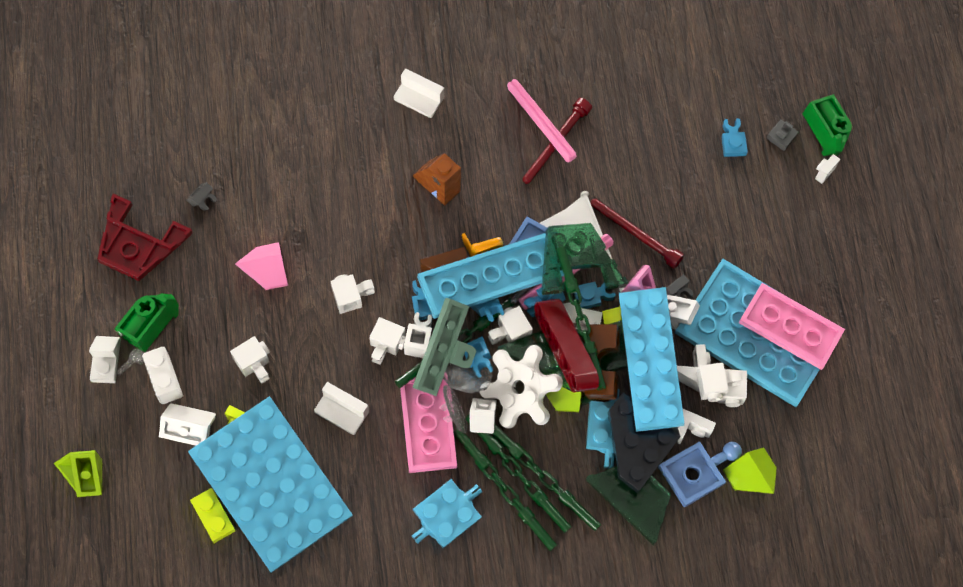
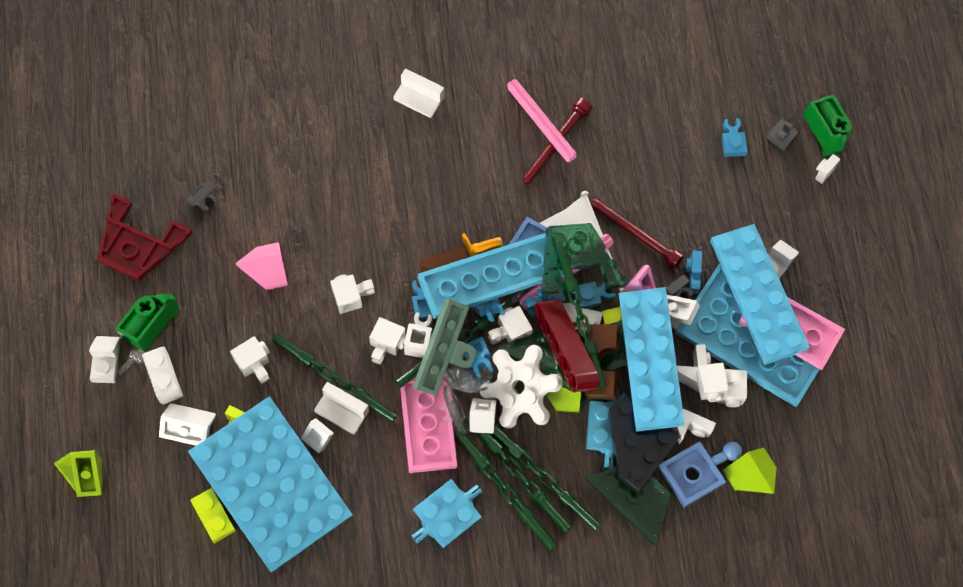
(309, 360): none -> dark green piece
(317, 435): none -> white plate
(440, 177): dark orange slope -> none
(693, 266): none -> dark azure plate
(759, 294): none -> medium azure plate
(782, 257): none -> white slope

